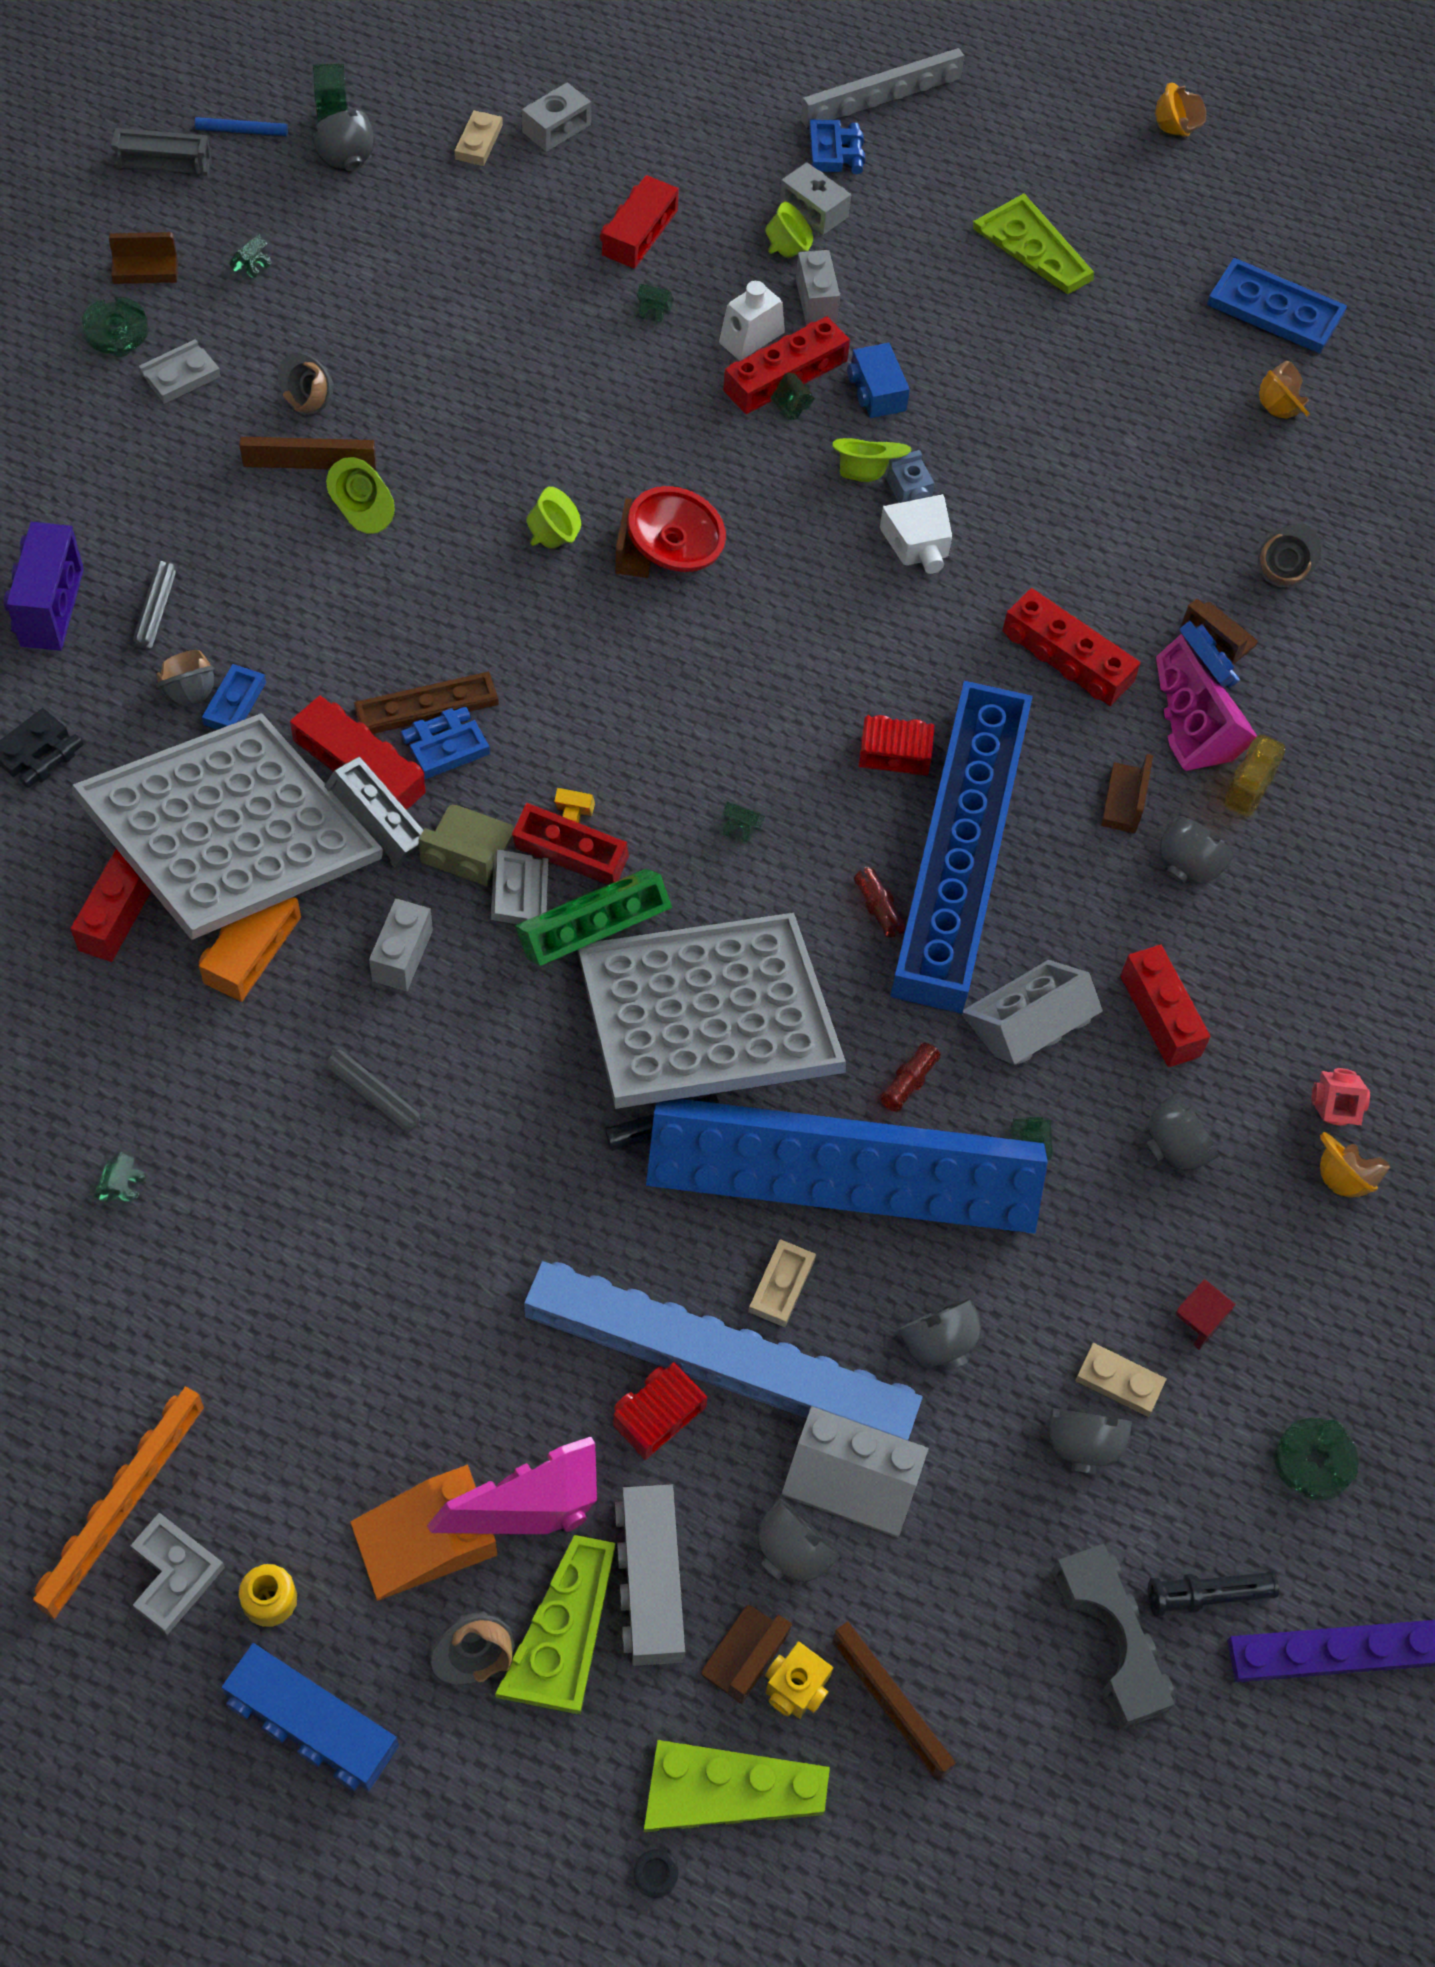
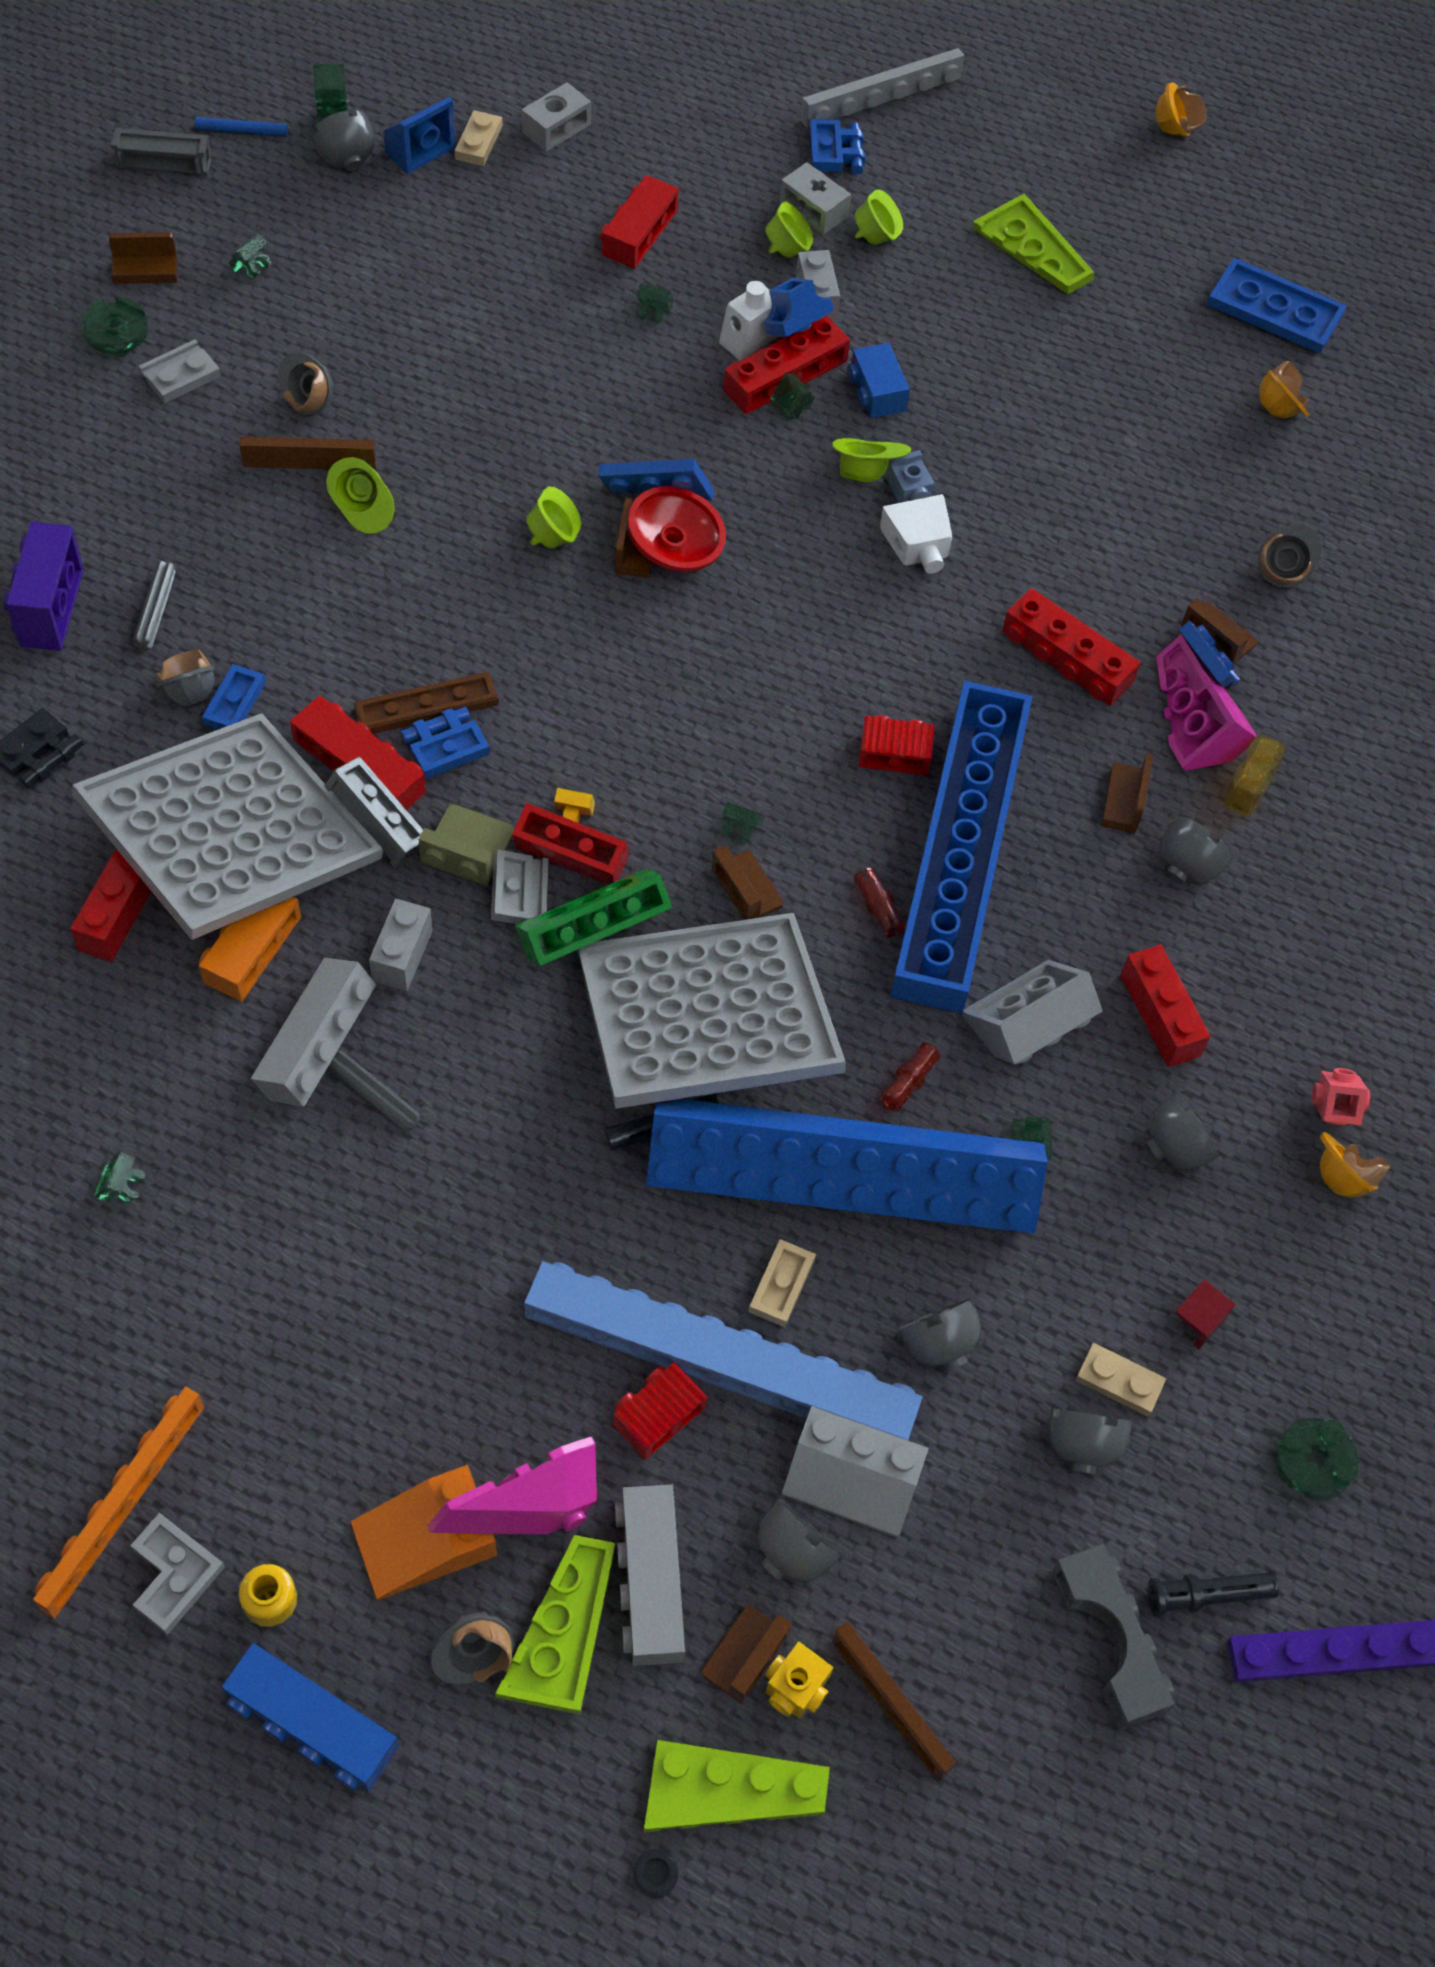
(313, 1032): none -> light grey brick
(421, 136): none -> blue slope
(642, 476): none -> blue wing
(745, 883): none -> reddish brown panel
(795, 307): none -> blue brick
(878, 219): none -> lime piece

